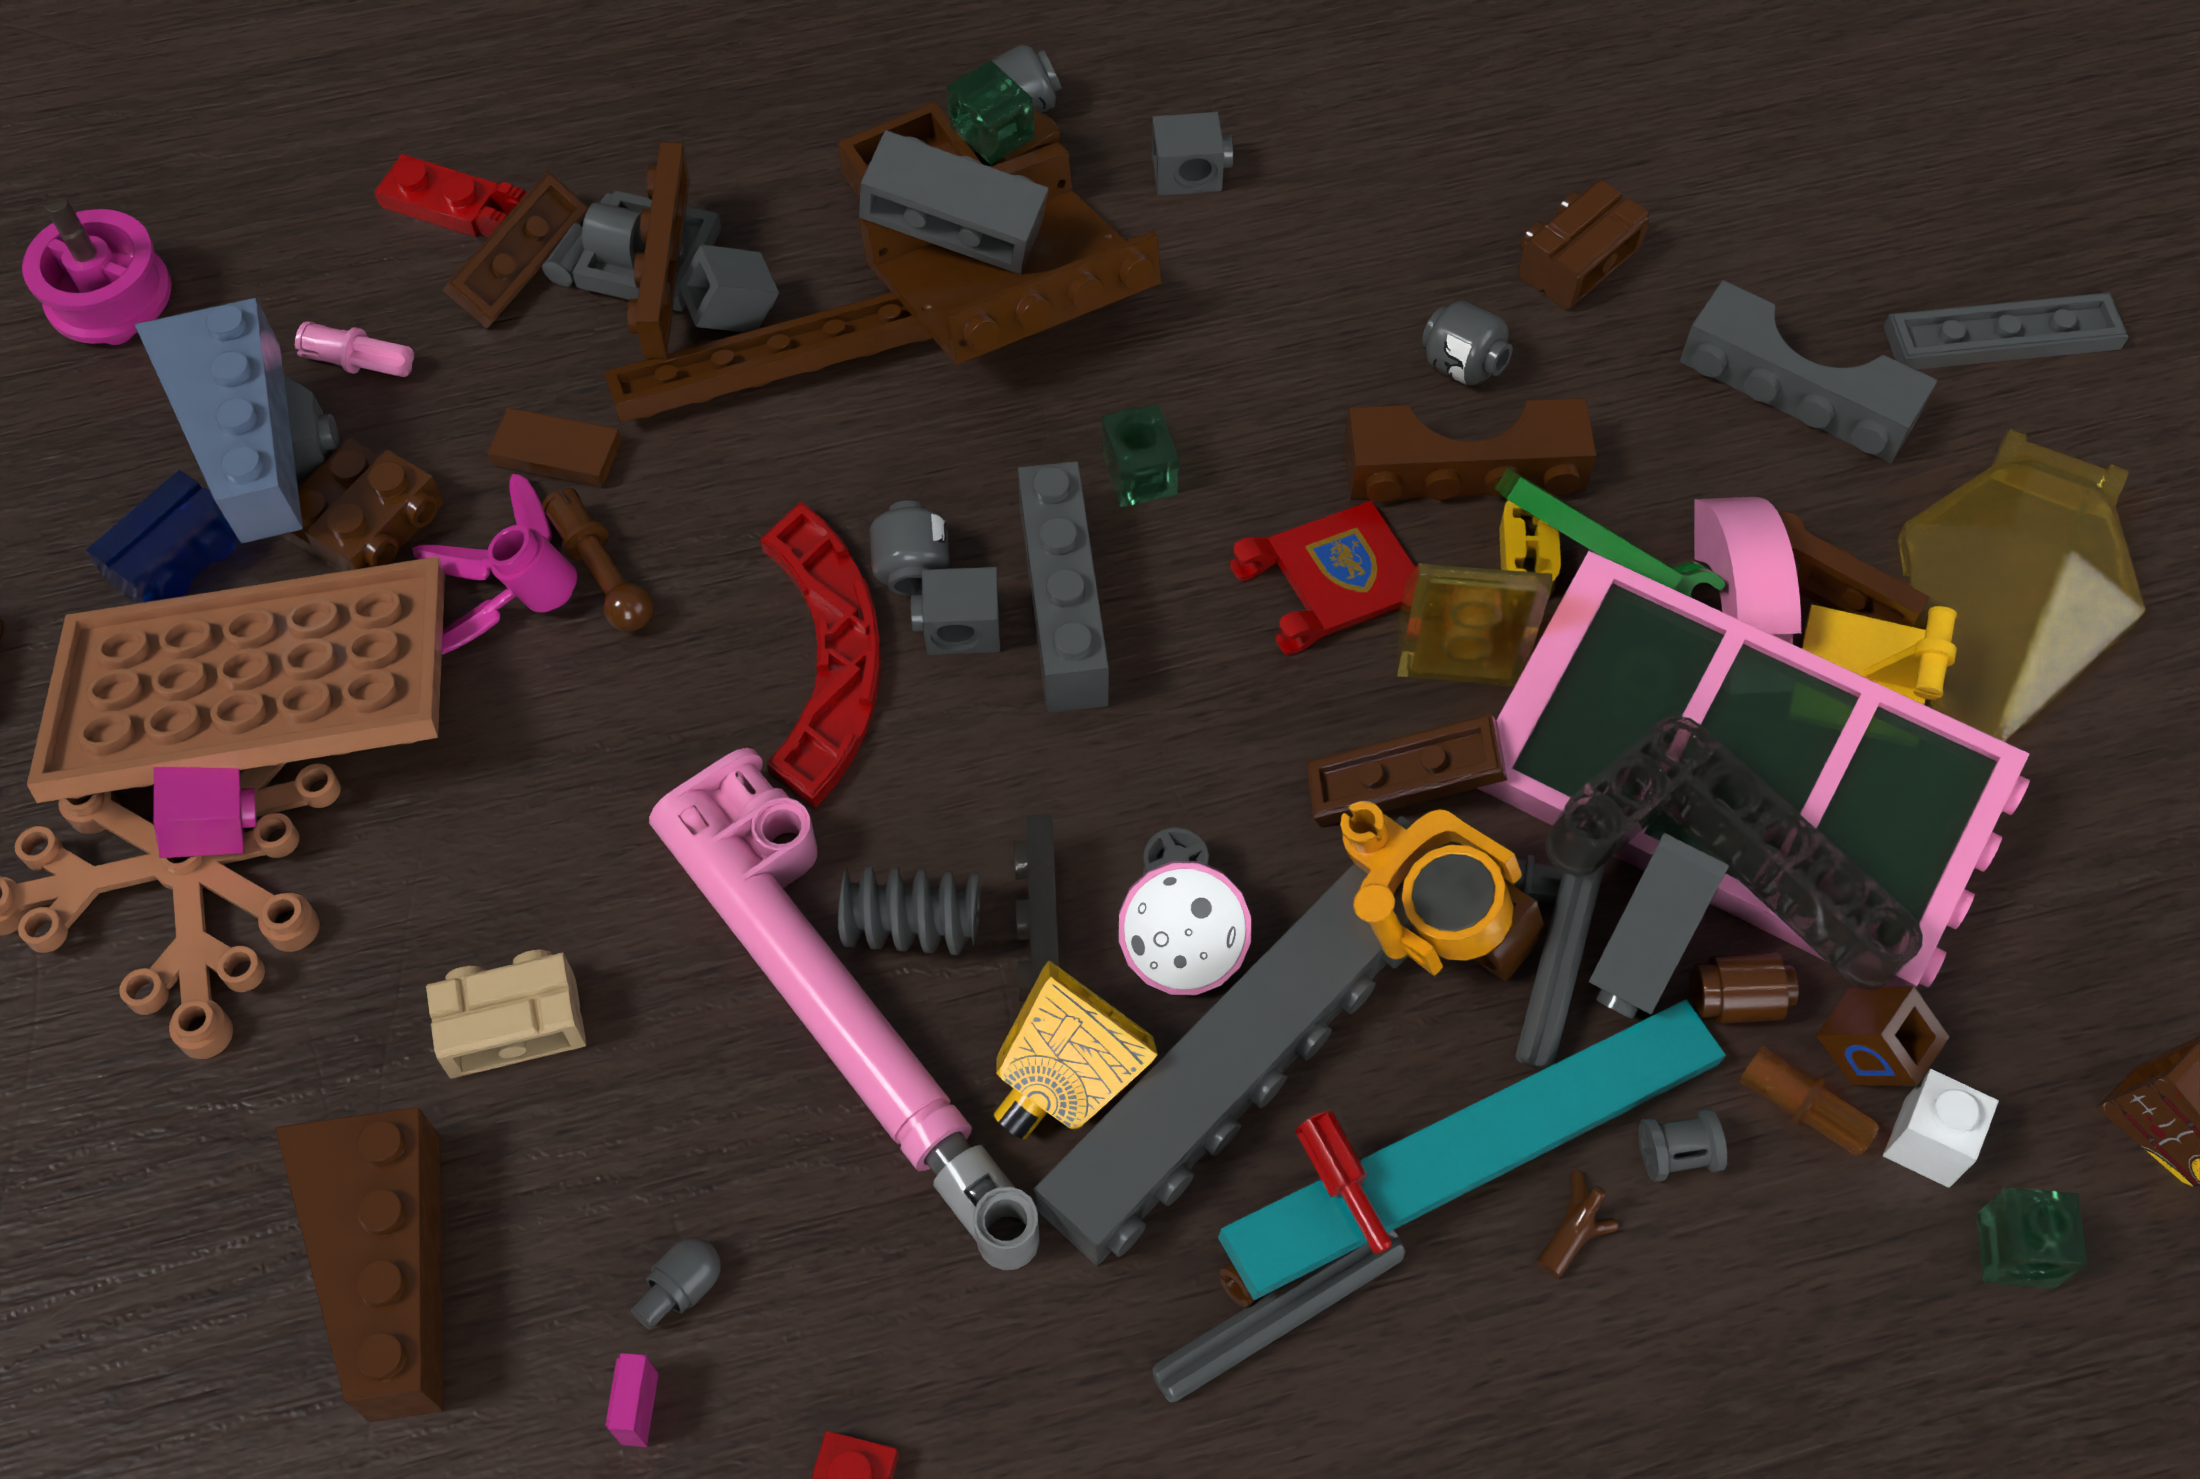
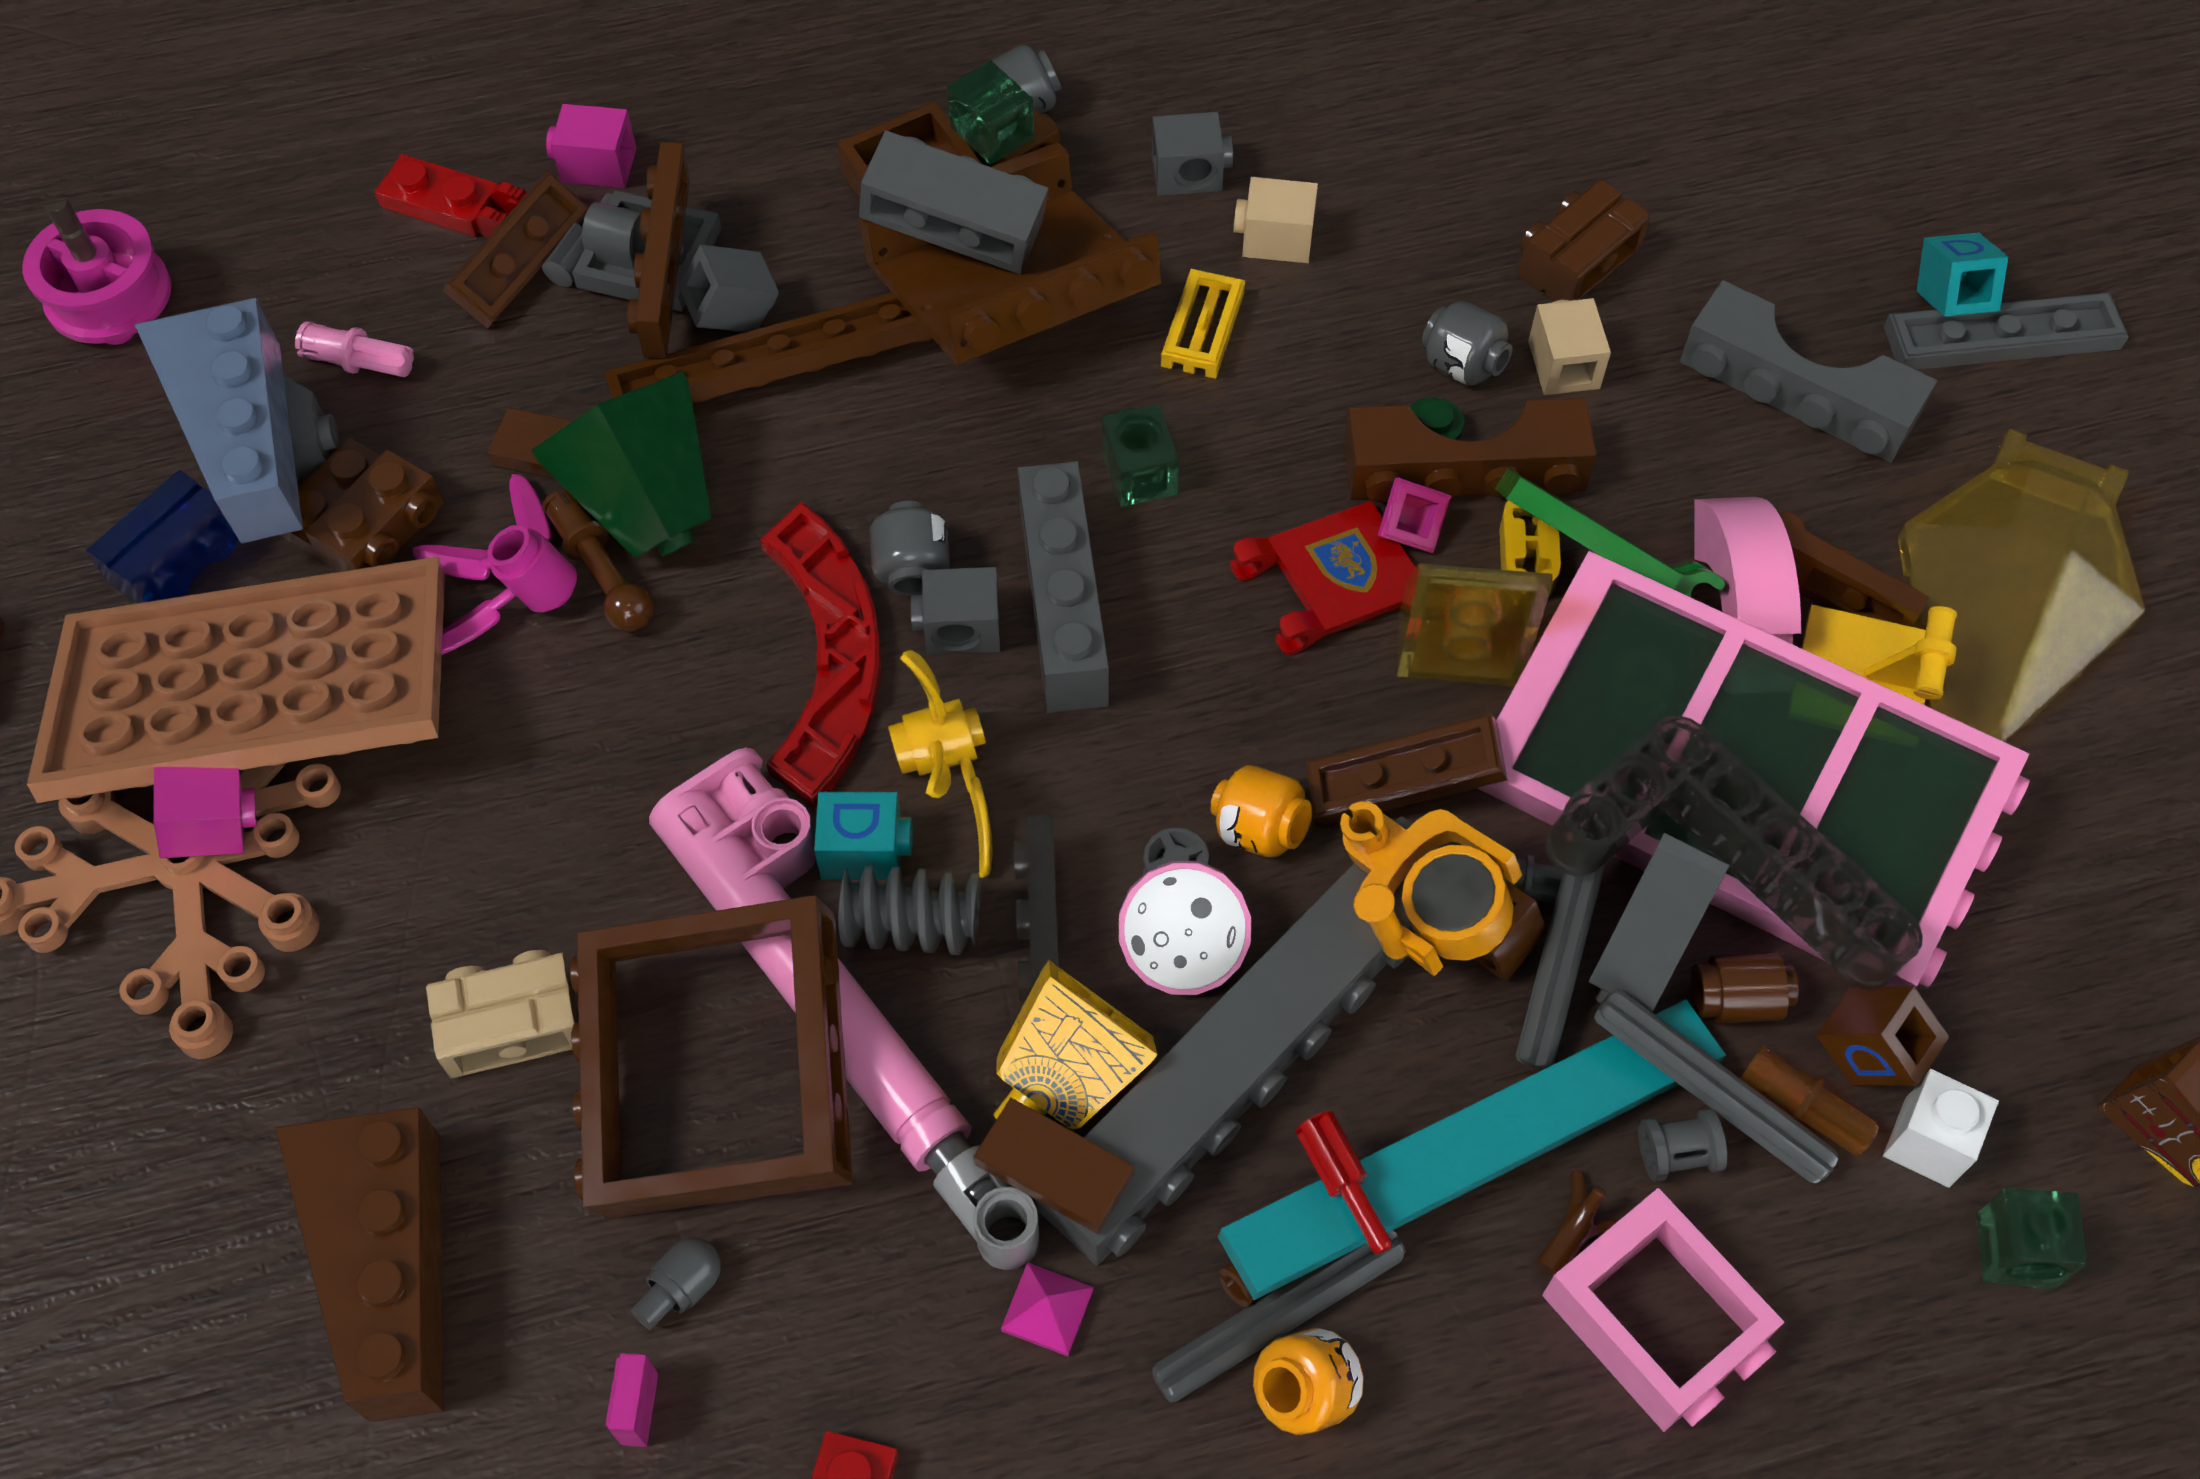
(592, 145): none -> dark pink brick
(635, 466): none -> dark green slope
(820, 1060): none -> reddish brown window
(860, 831): none -> teal brick
(941, 739): none -> yellow plant
(1047, 1309): none -> dark pink slope
(1054, 1165): none -> reddish brown tile
(1194, 356): none -> yellow tile
(1261, 811): none -> light orange head
(1277, 219): none -> tan brick
(1308, 1381): none -> light orange head
(1414, 515): none -> dark pink slope
(1439, 416): none -> dark green plate
(1569, 346): none -> tan brick
(1573, 1299): none -> bright pink window
(1716, 1086): none -> dark grey axle
(1962, 274): none -> teal brick

